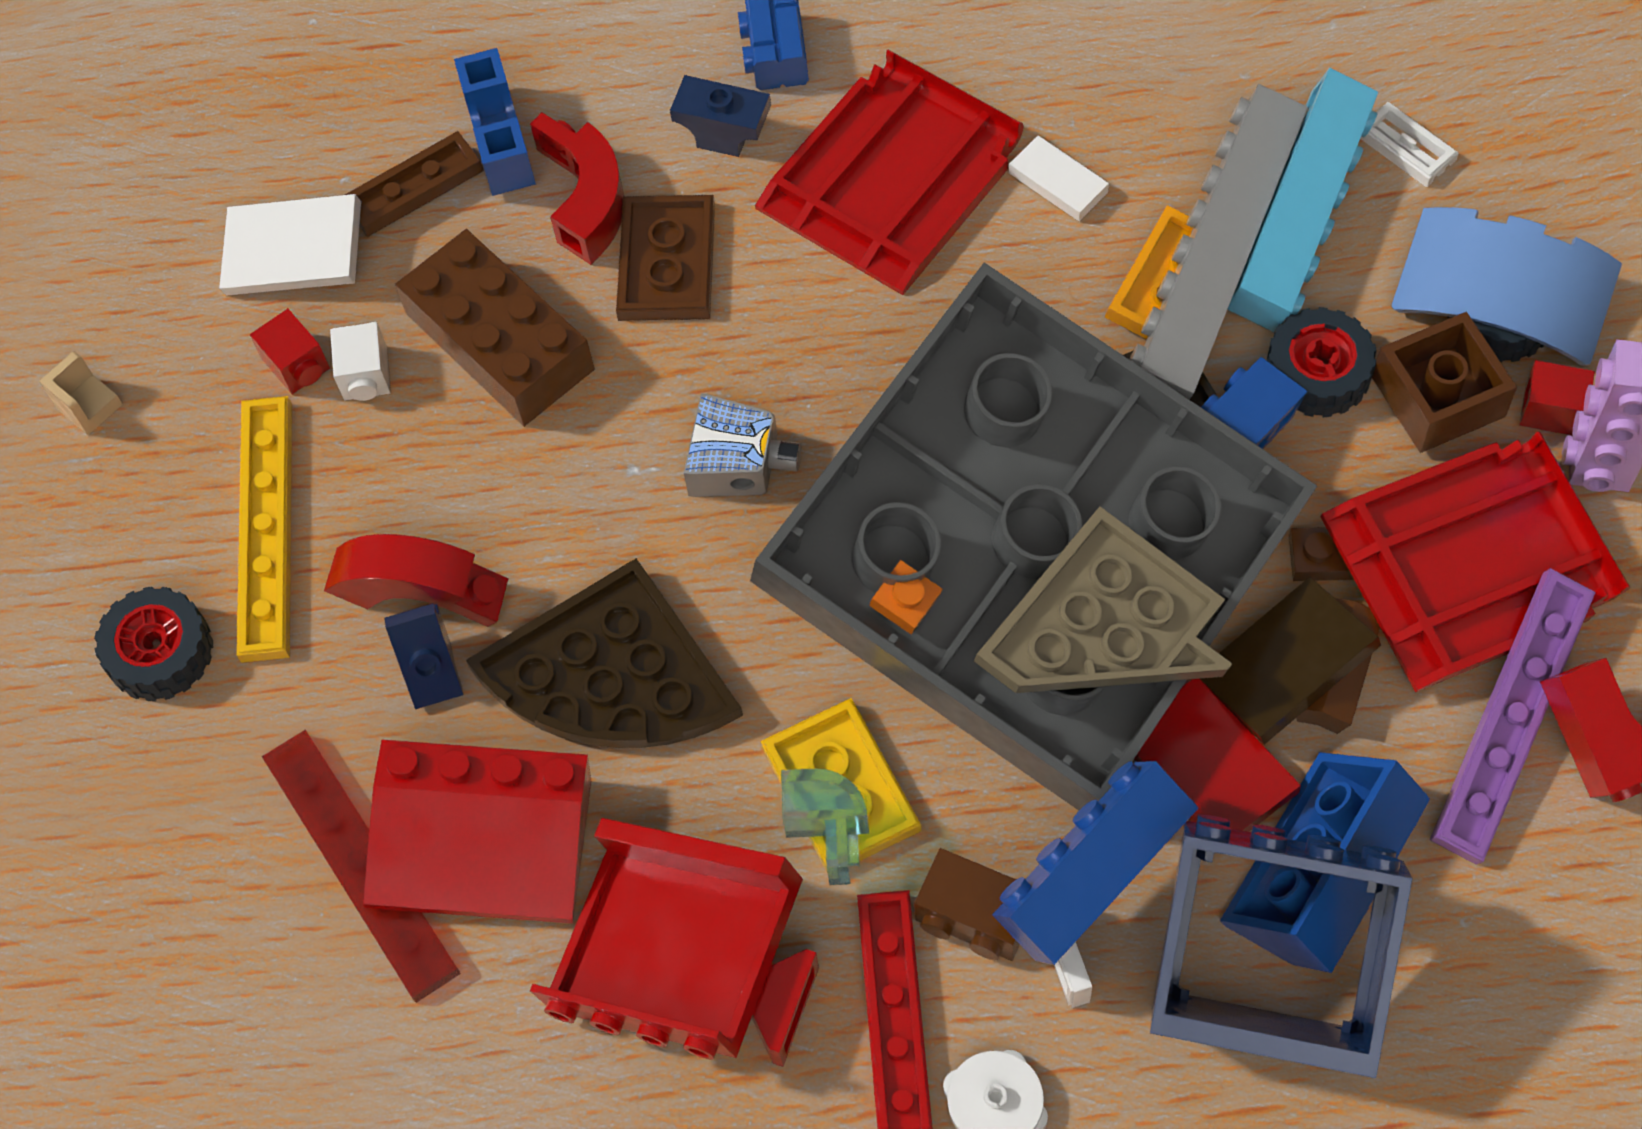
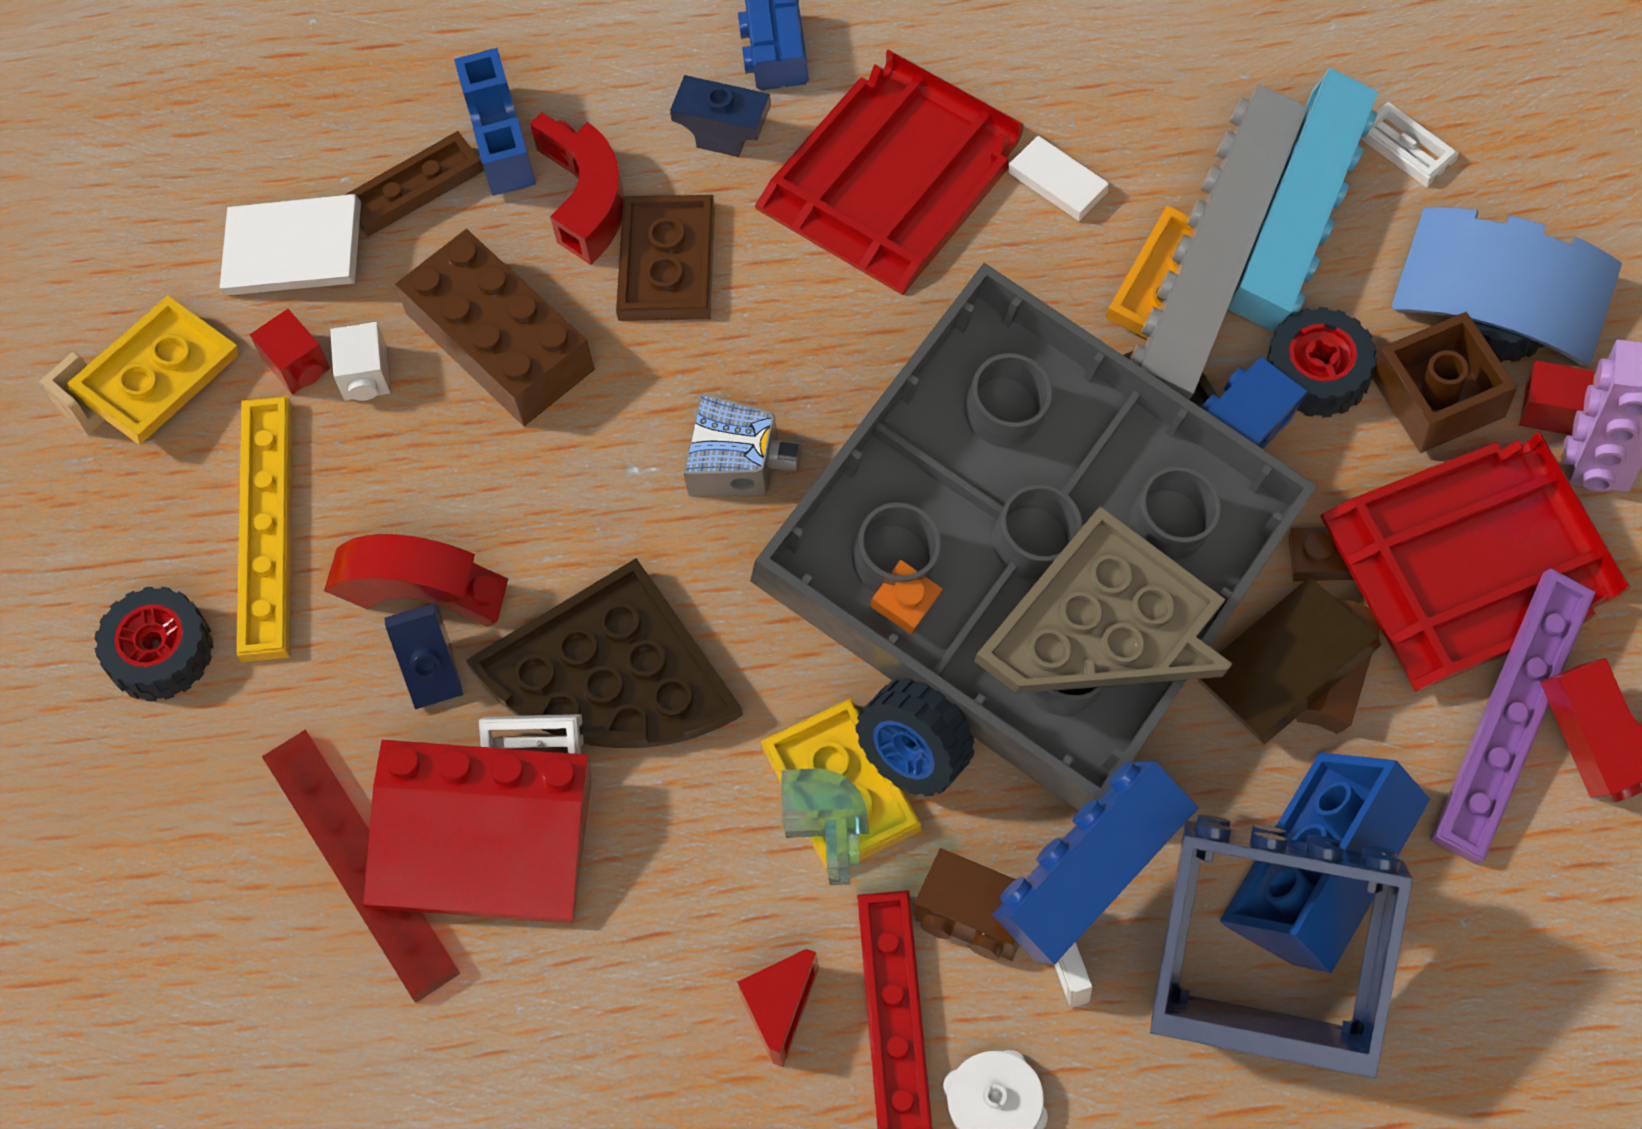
(153, 369): none -> yellow plate
(572, 740): none -> white tile
(673, 939): red panel -> none
(915, 737): none -> black wheel
(1217, 760): red tile -> none

